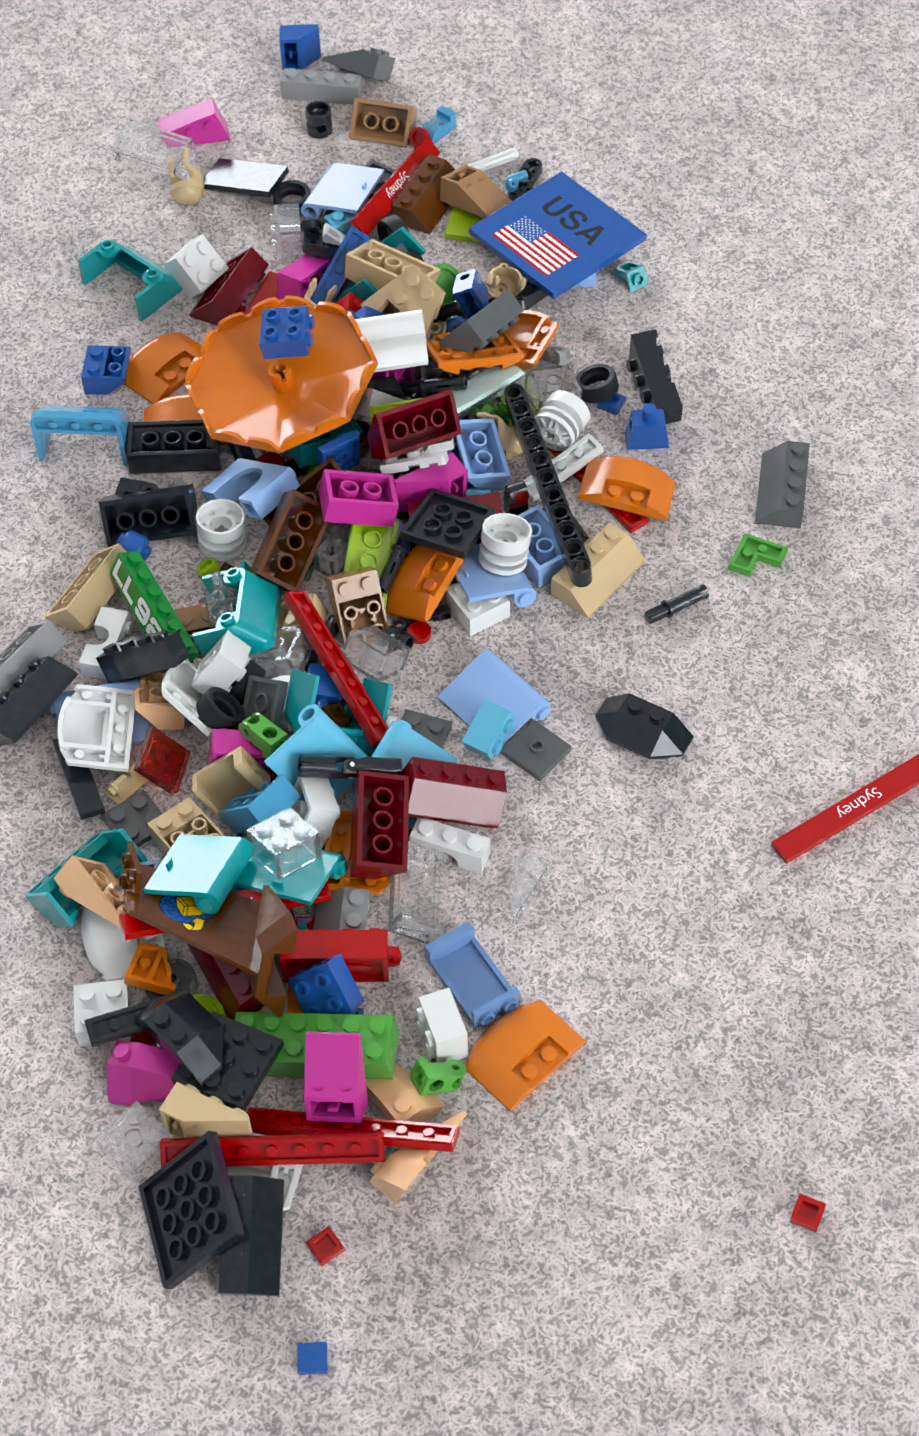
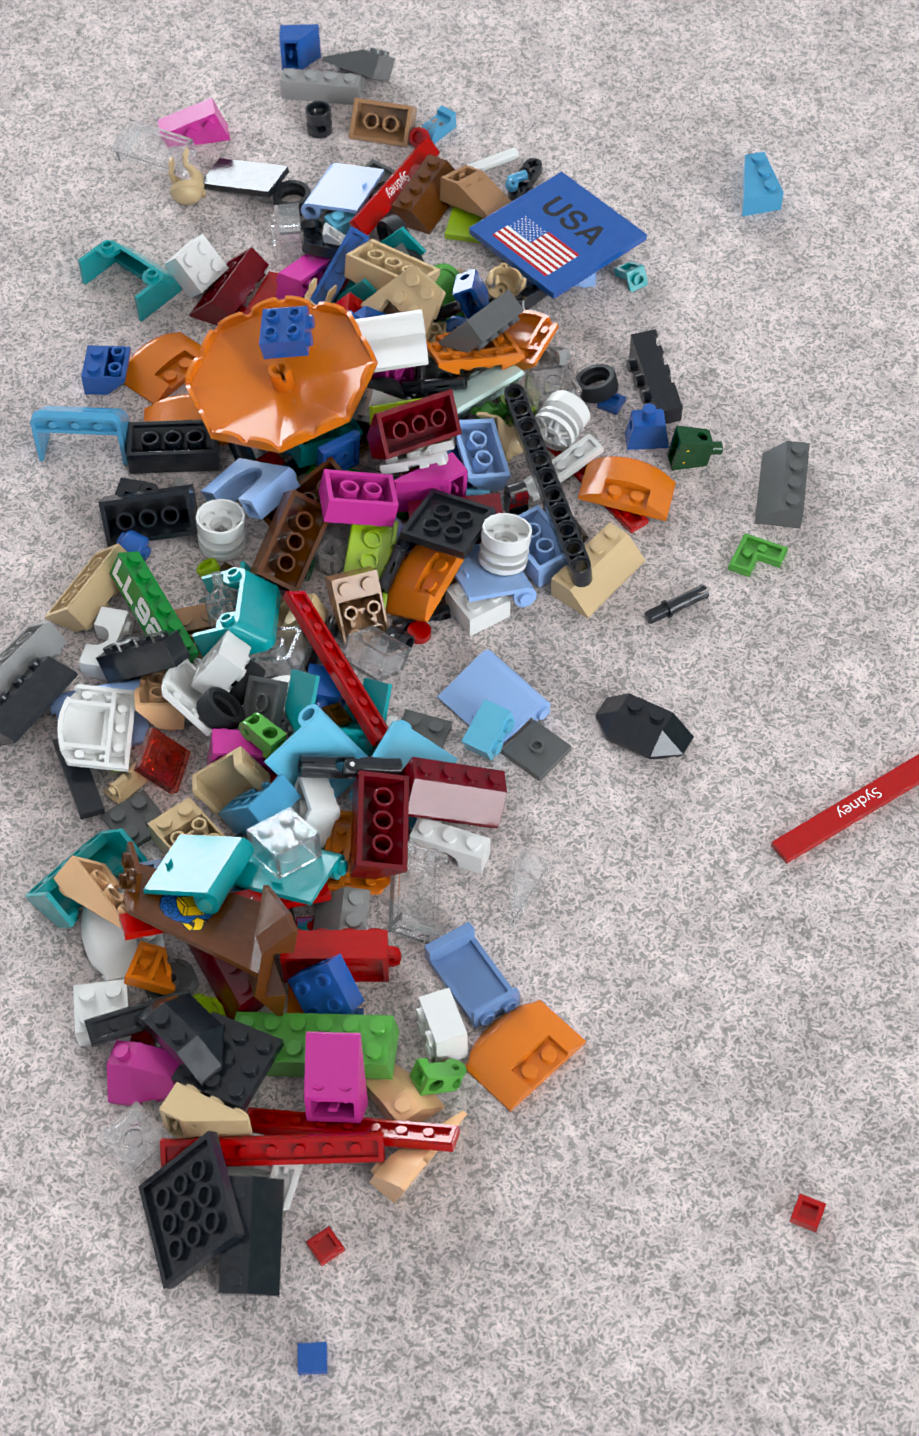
(692, 448): none -> dark green torso
(760, 186): none -> dark azure wedge

